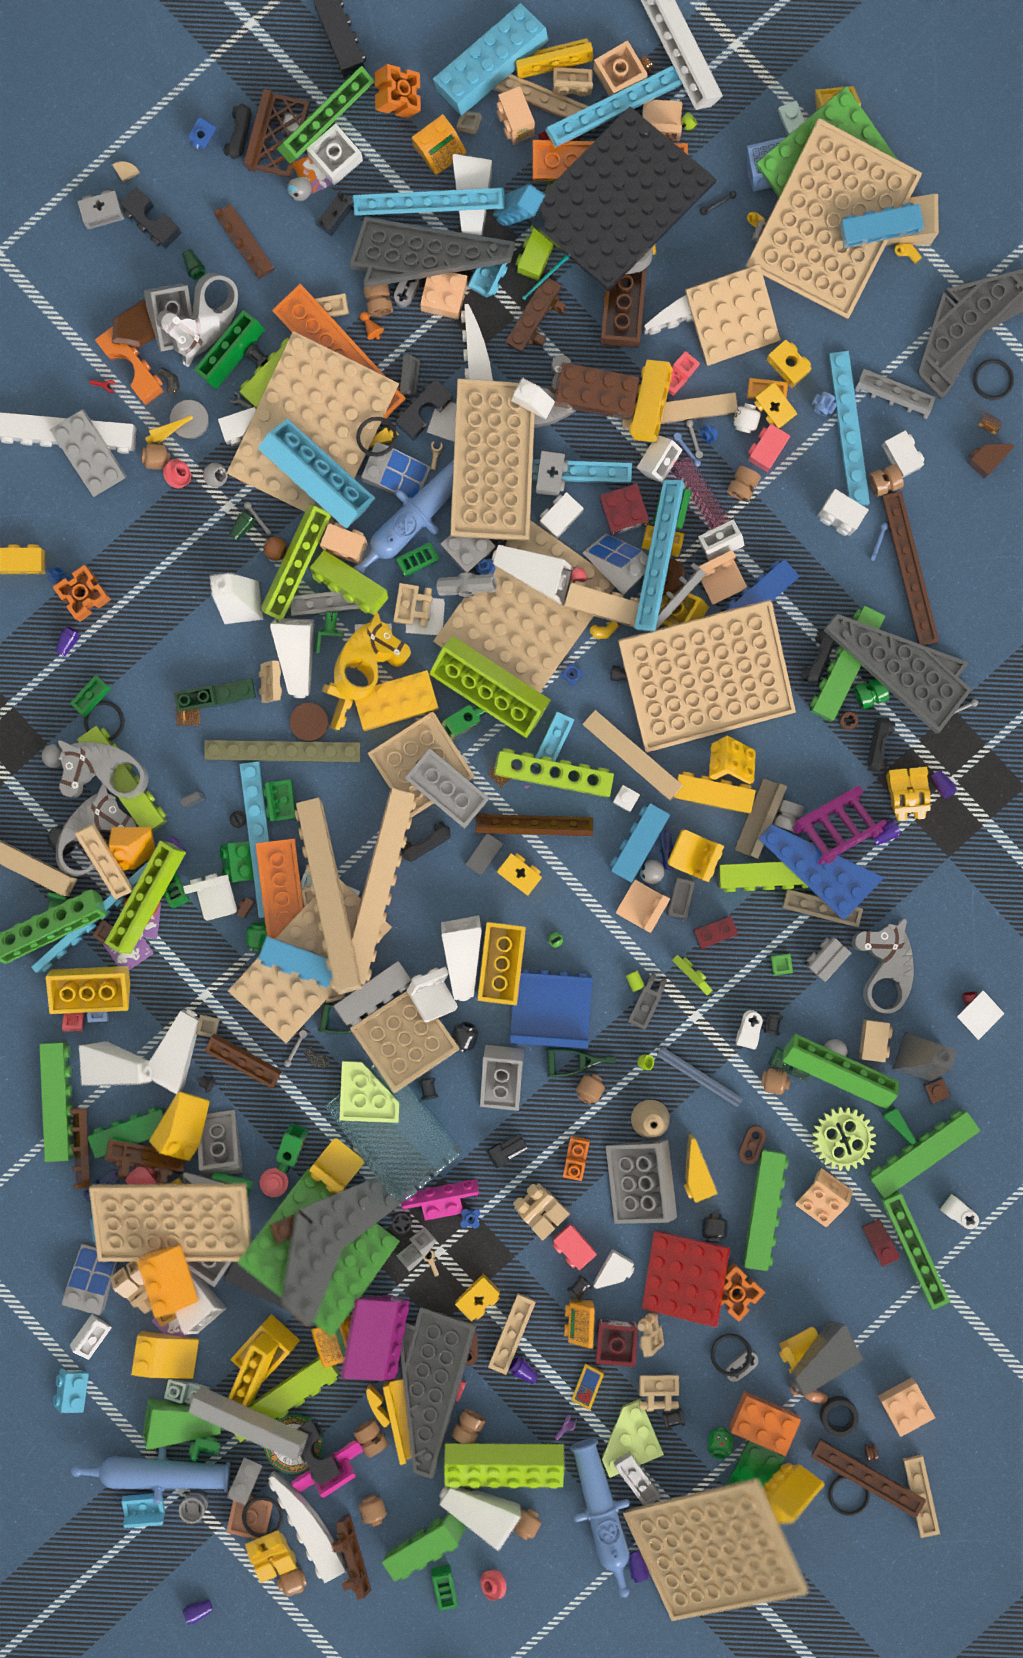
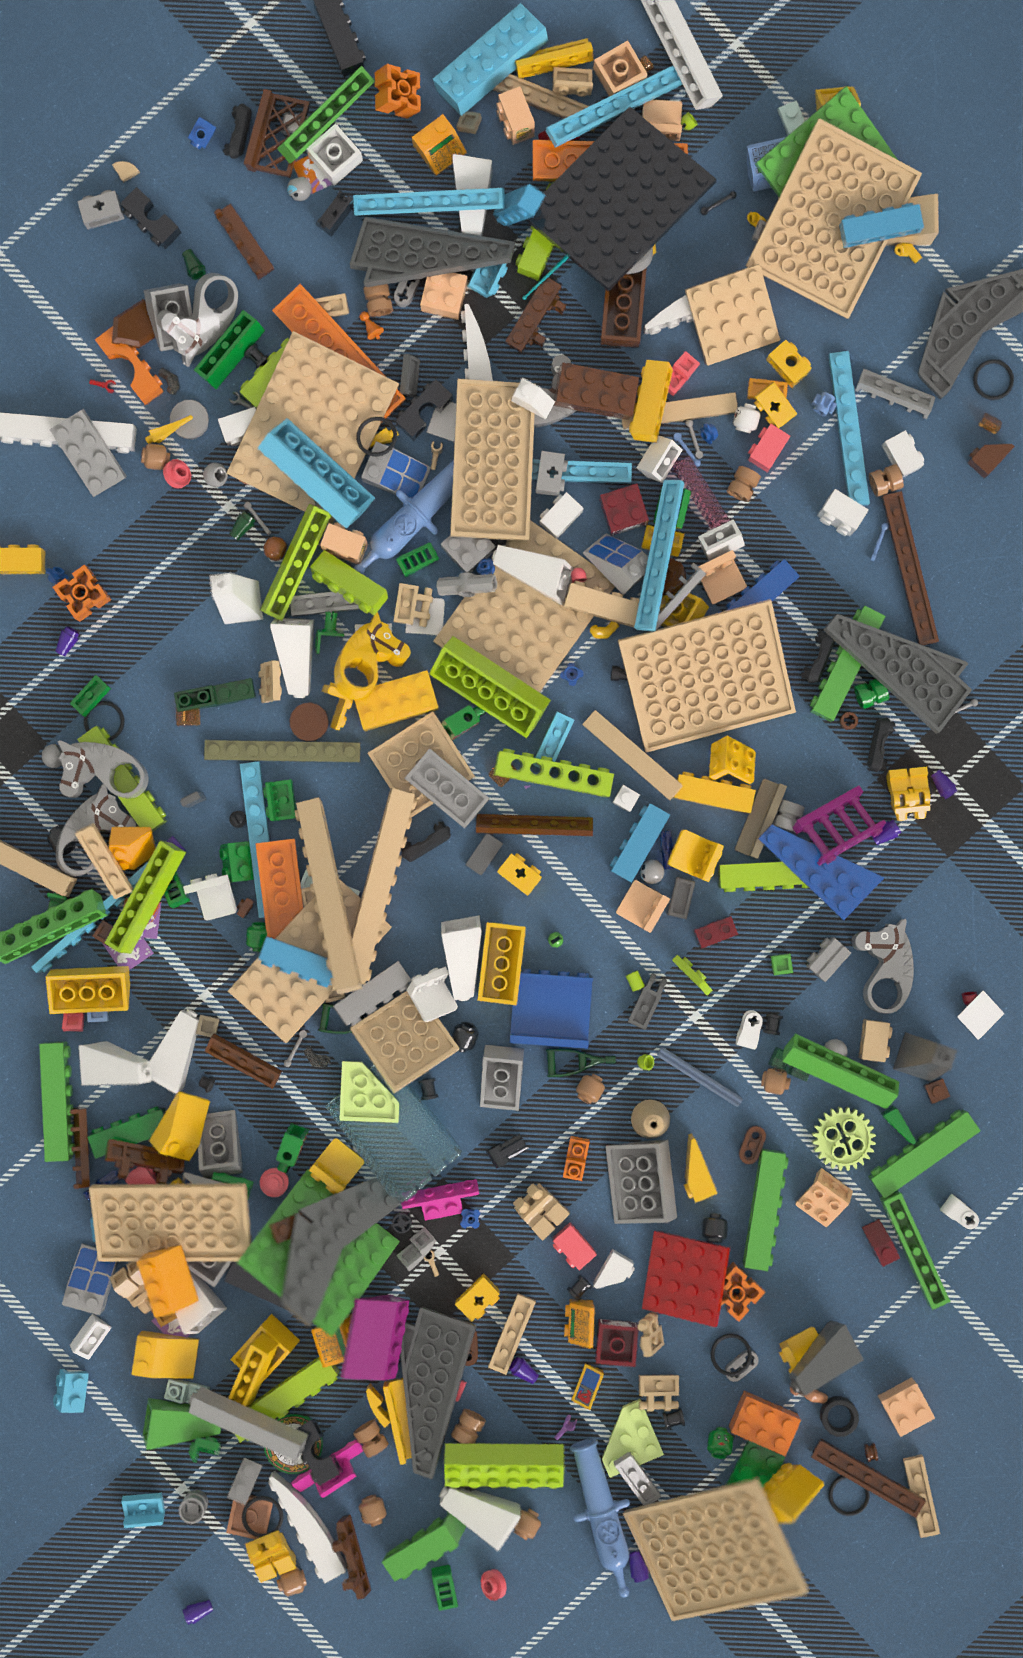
(157, 1474): medium blue piece -> none
(816, 907): dark tan plate -> none

